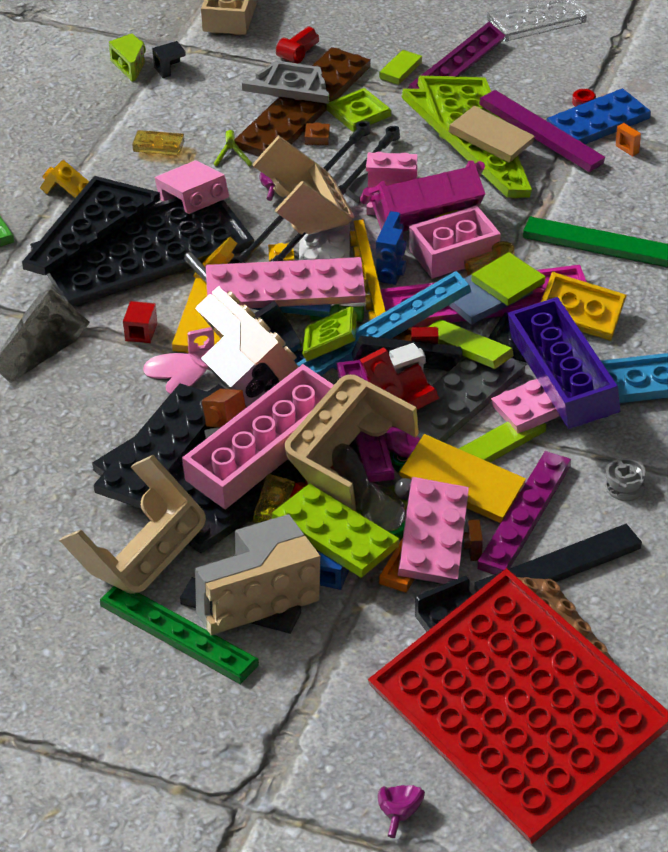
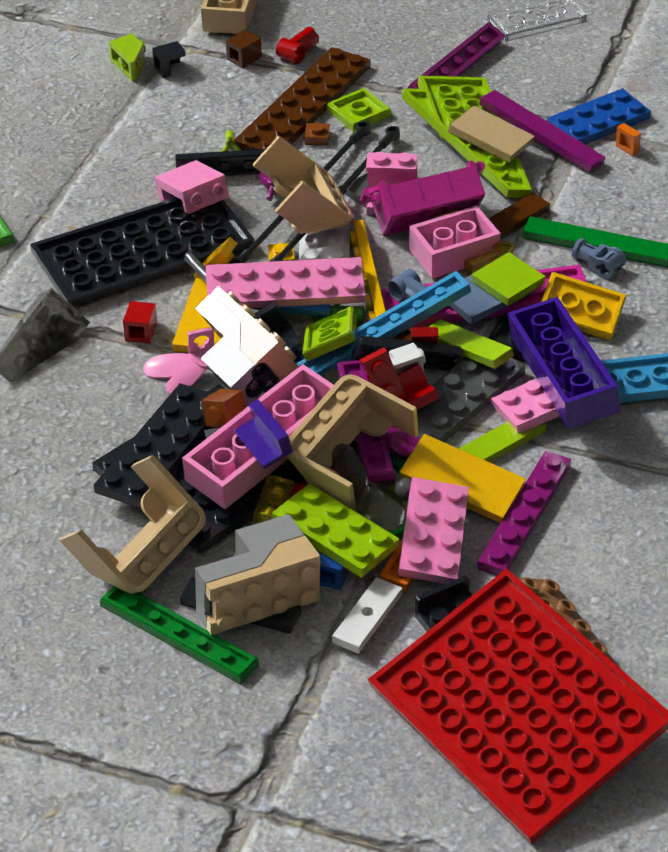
(66, 177): yellow bracket -> none
(89, 218): black wing -> none
(158, 142): clear yellow plate -> none
(225, 162): none -> black tile
(243, 48): none -> reddish brown brick
(264, 436): none -> dark purple panel
(289, 81): light grey wing -> none
(367, 615): none -> white tile
(390, 250): blue plate -> none
(399, 804): magenta piece -> none
(400, 67): lime tile -> none
(405, 285): none -> sand blue piece
(473, 540): reddish brown plate -> none
(518, 214): none -> reddish brown tile
(576, 557): black tile -> none
(582, 96): red tile -> none
(599, 257): none -> sand blue connector
(626, 479): light grey wheel -> none

